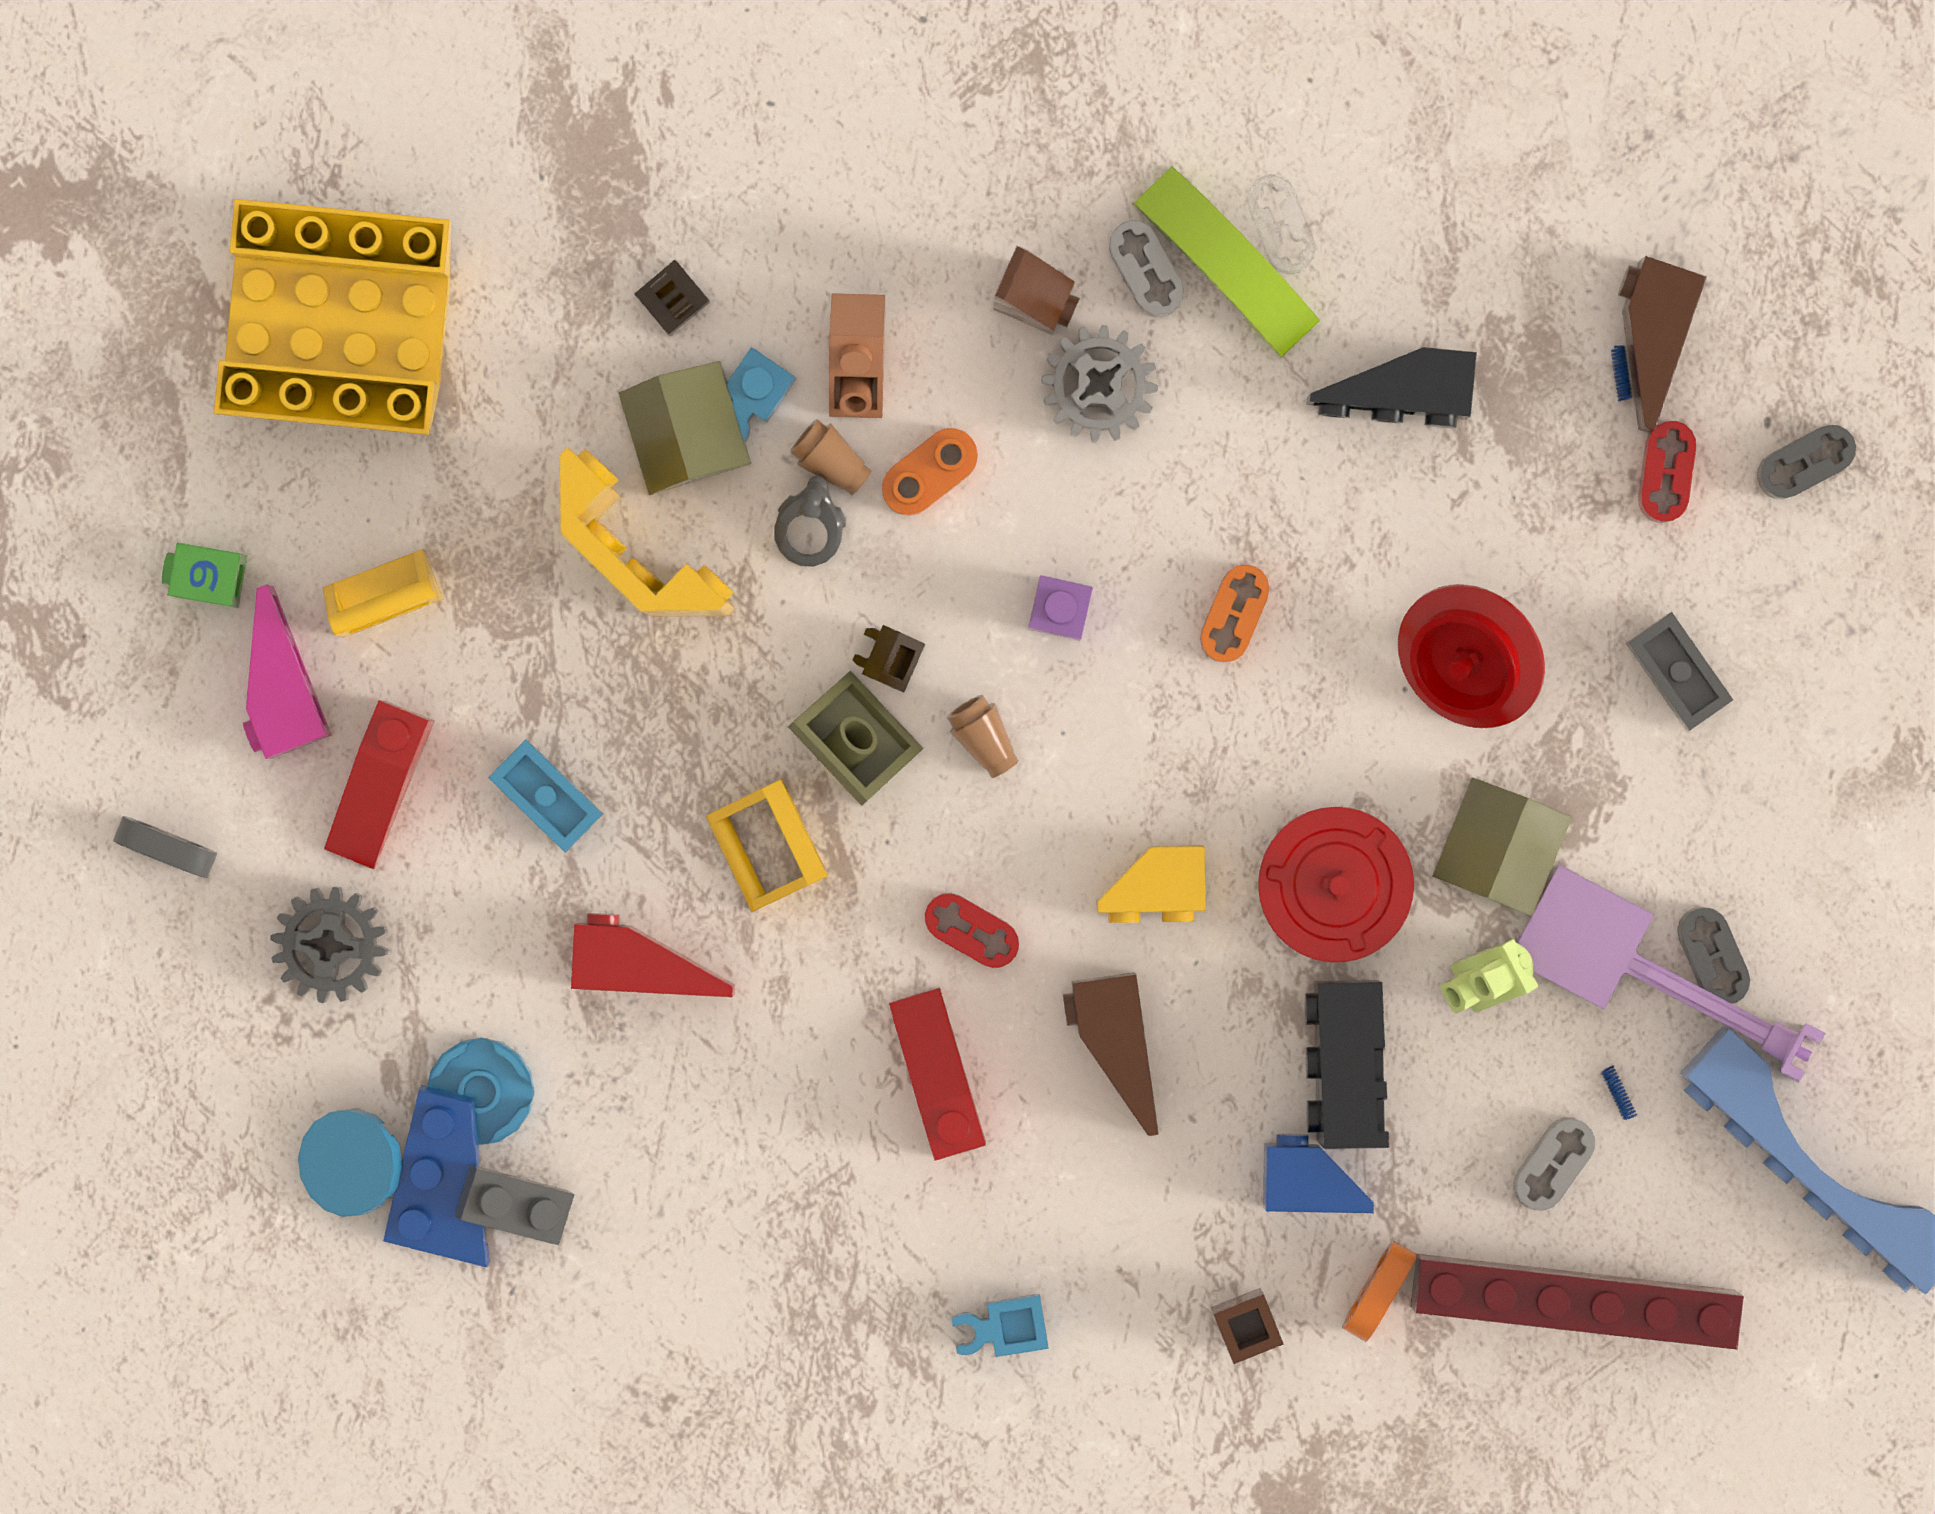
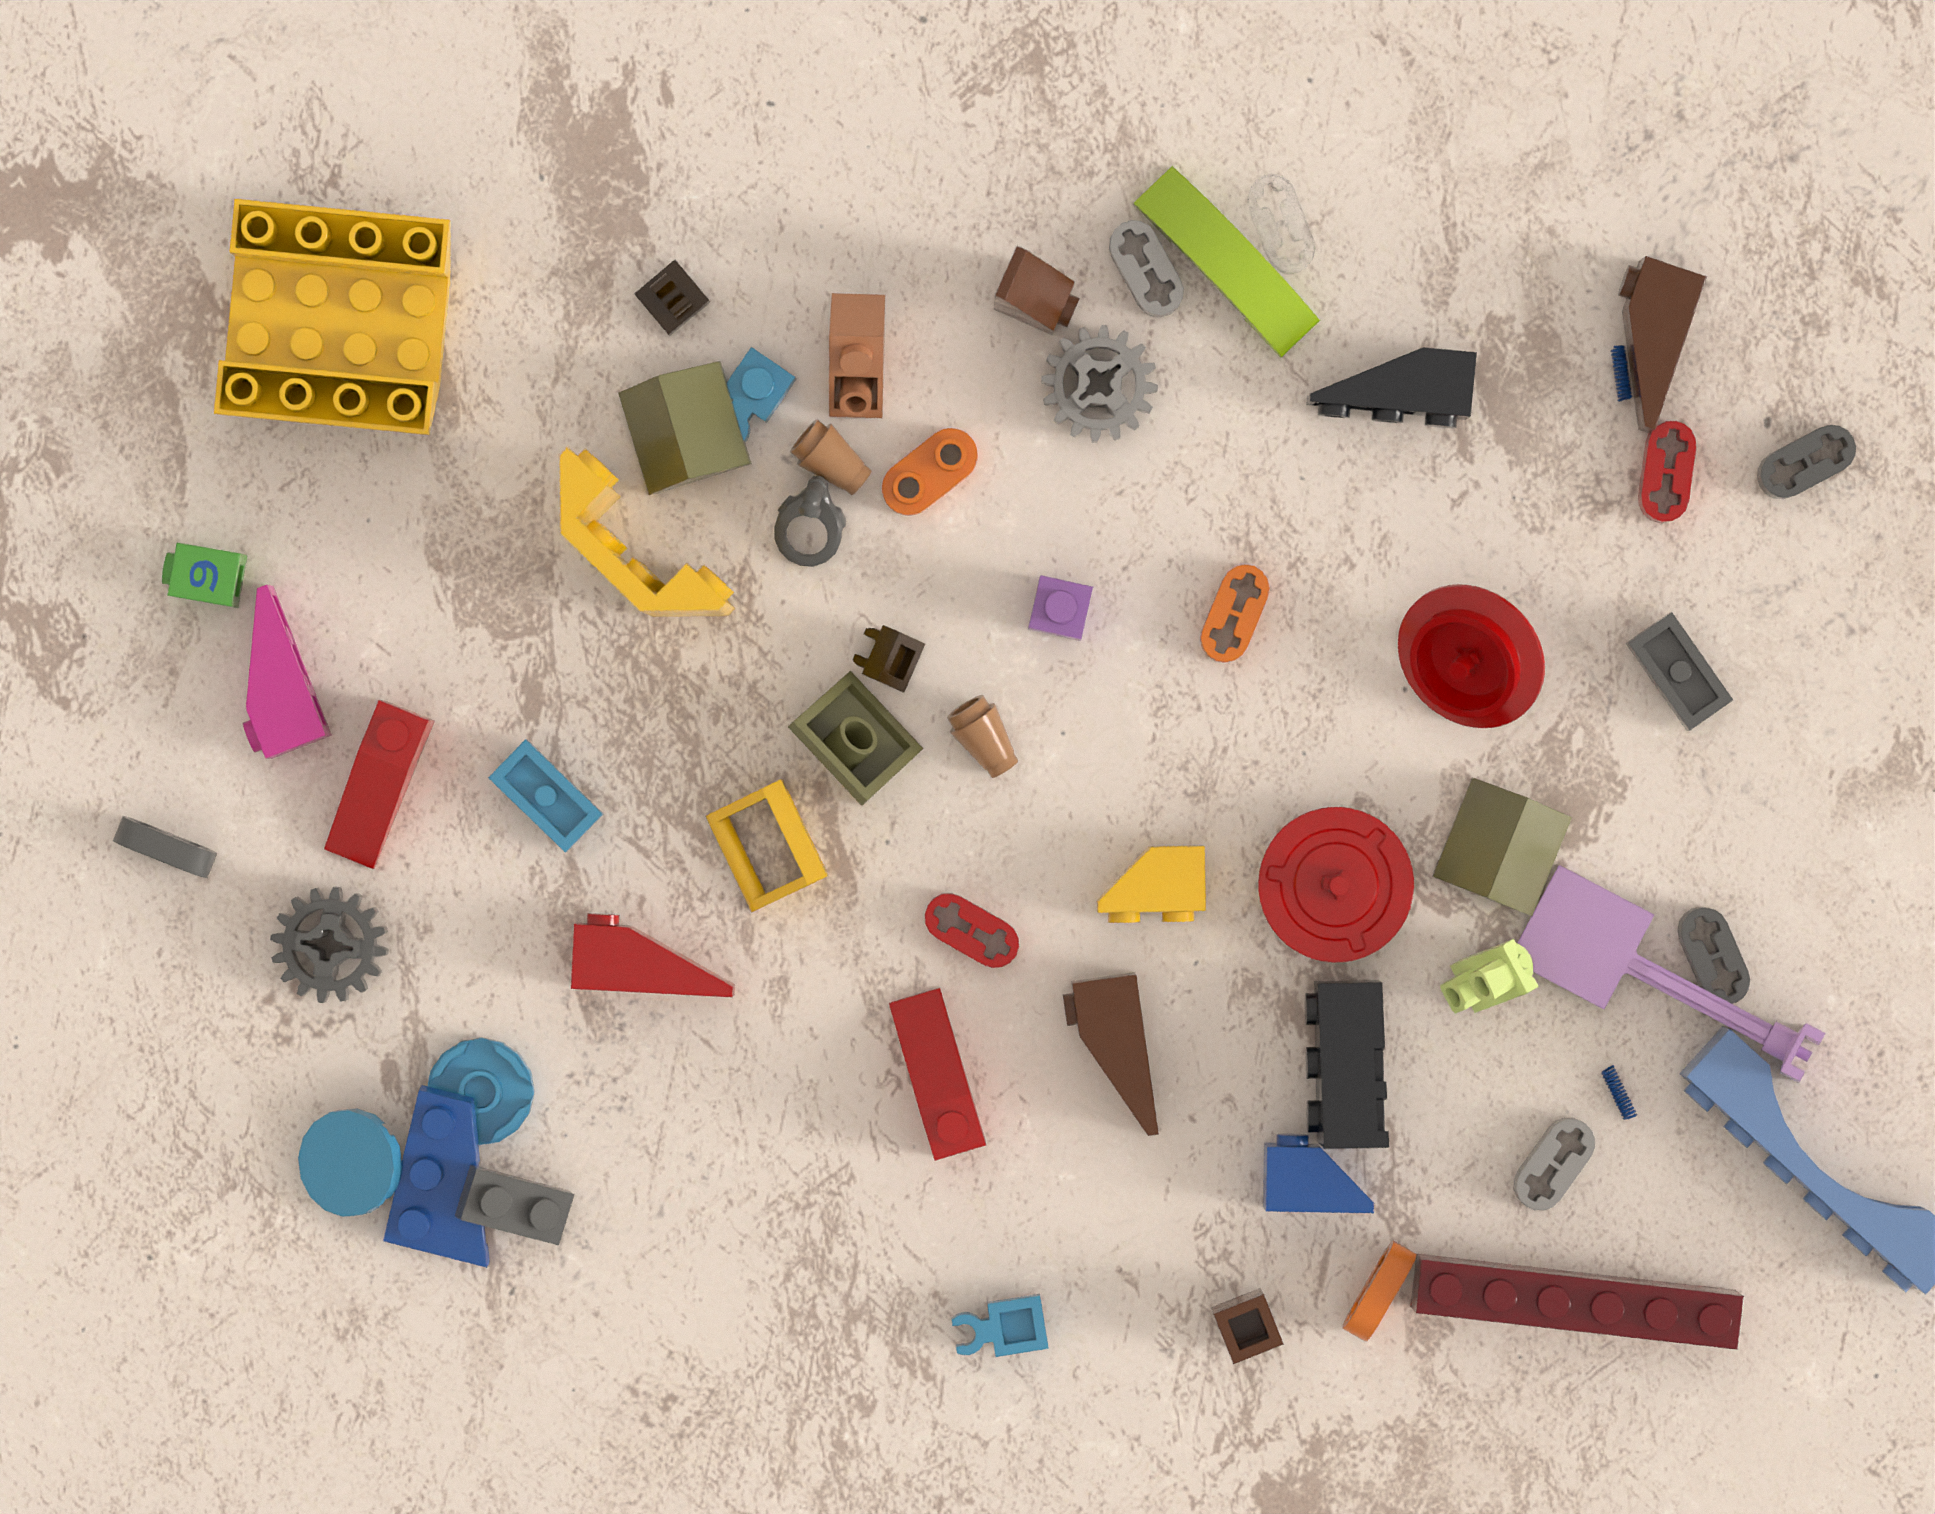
(381, 594): yellow tile -> none

